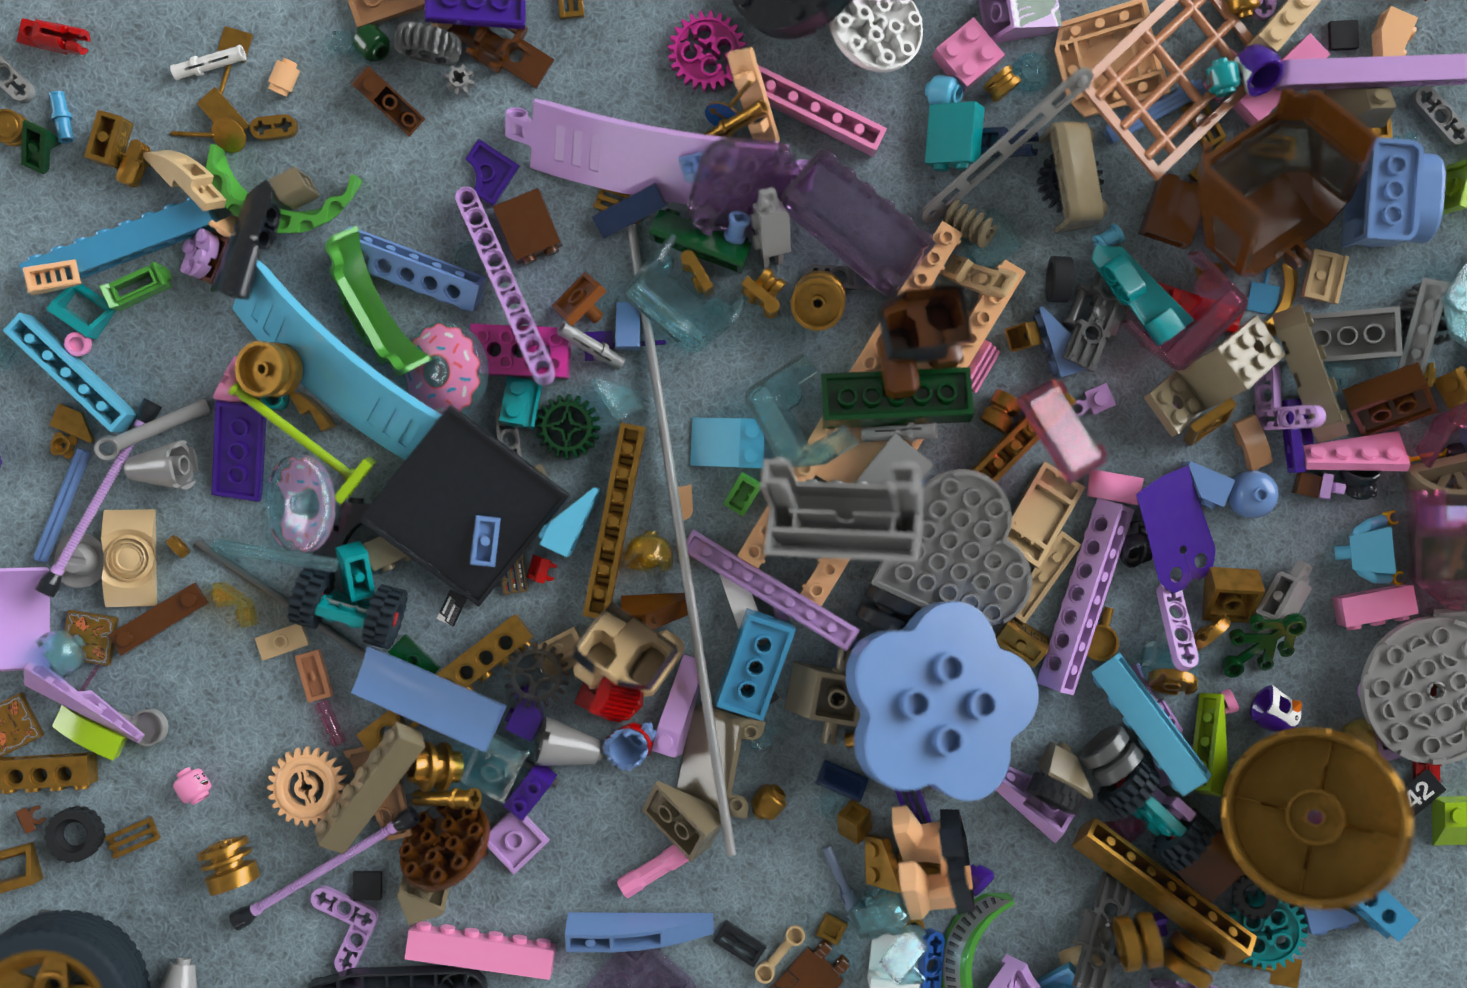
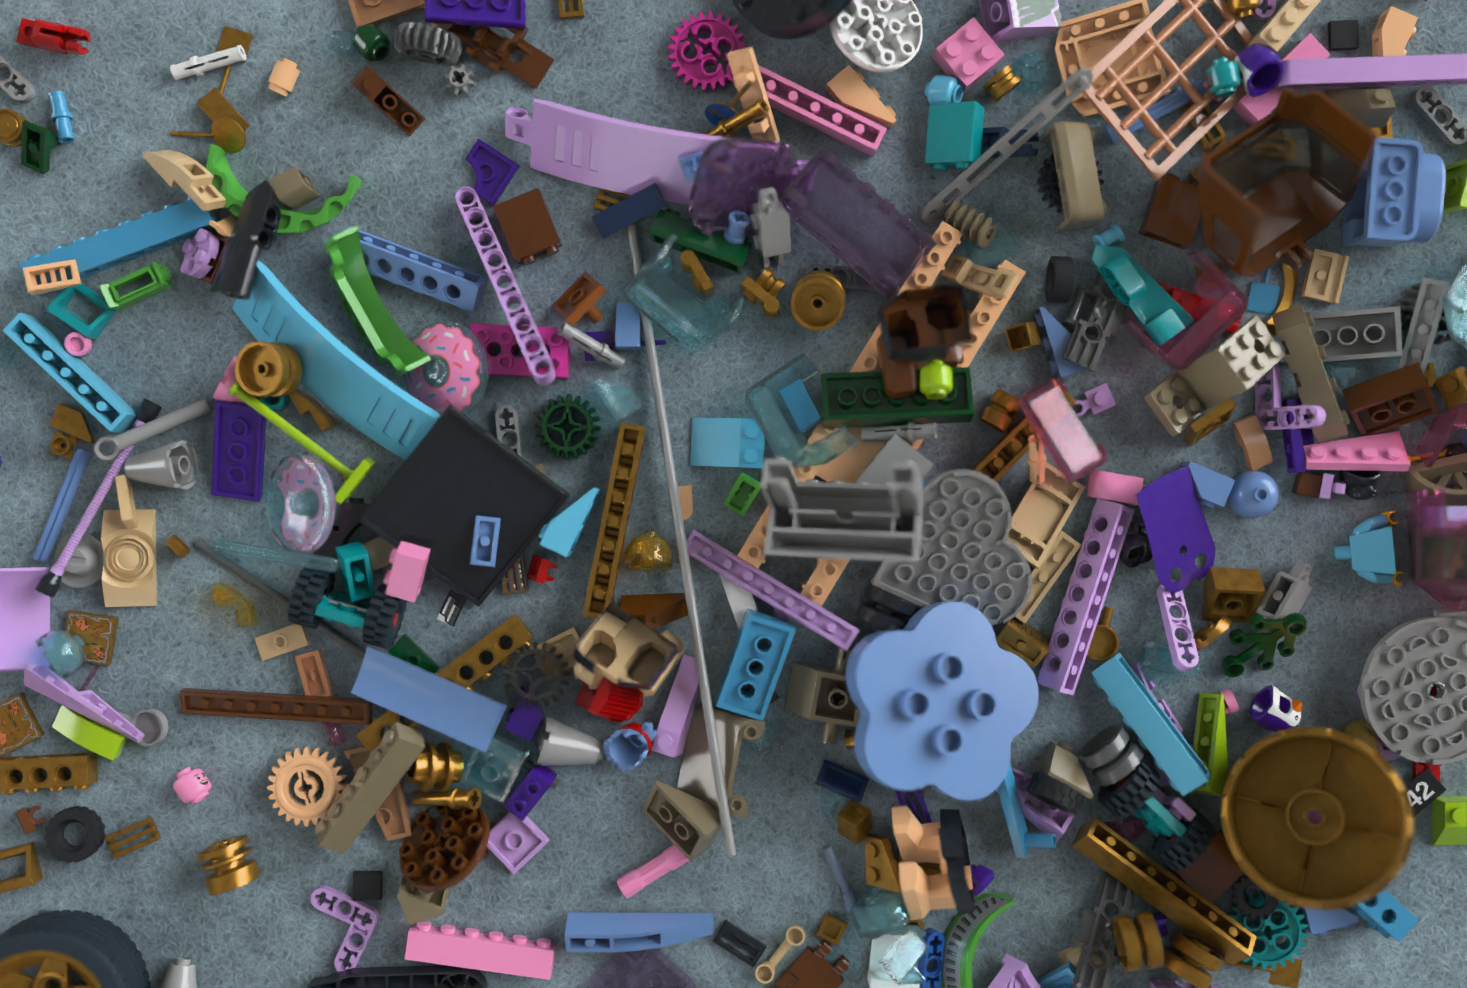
(108, 138): pearl gold brick -> none
(126, 502): none -> tan tile
(133, 164): pearl gold arm -> none
(158, 619): reddish brown plate -> none
(274, 133): pearl gold beam -> none
(276, 706): none -> reddish brown tile
(403, 821): lavender hose -> none
(407, 571): none -> bright pink brick
(520, 403): teal plate -> none
(768, 802): pearl gold head -> none
(801, 405): none -> dark azure tile
(852, 93): none -> light nougat slope
(935, 380): none -> lime head
(982, 364): bright pink tile -> none
(1016, 823): none -> dark azure piece
(1036, 460): none -> light nougat pin
(1172, 681): pearl gold tile -> none
(1375, 606): bright pink brick -> none

